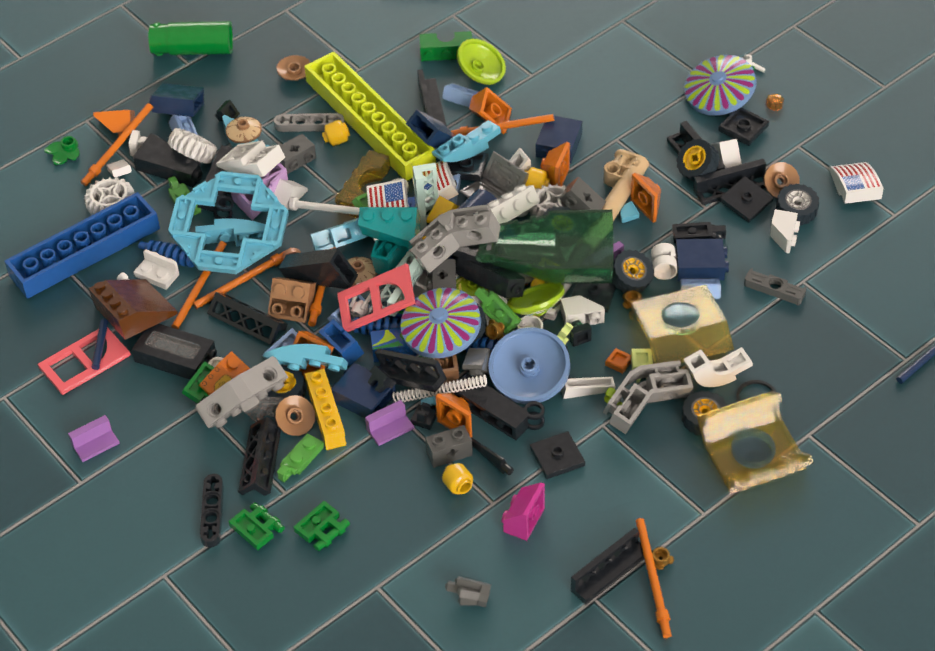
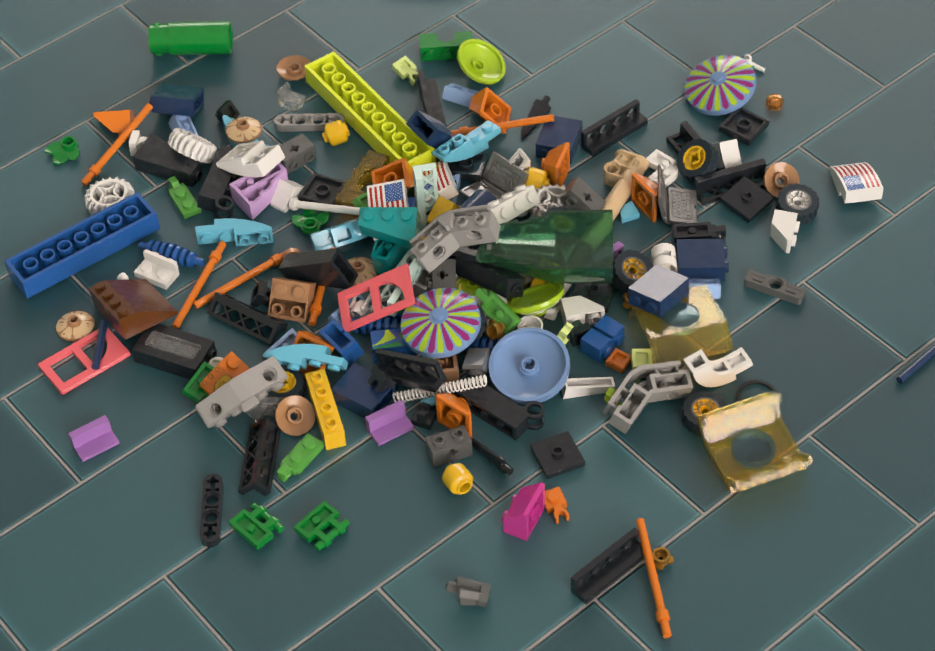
(75, 325): none -> tan dish
(119, 168): white tile -> none
(251, 249): medium azure plate -> none
(260, 294): none -> black tile
(290, 99): none -> clear bracket
(310, 221): none -> green plate
(321, 189): none -> black plate
(394, 171): none -> orange slope
(406, 68): none -> yellowish green plate
(539, 108): none -> black bar
(555, 503): none -> orange plate
(602, 342): none -> blue piece
(613, 130): none -> black fence
(658, 290): none -> brick
(667, 164): none -> white plate
(676, 203): none -> flat silver piece

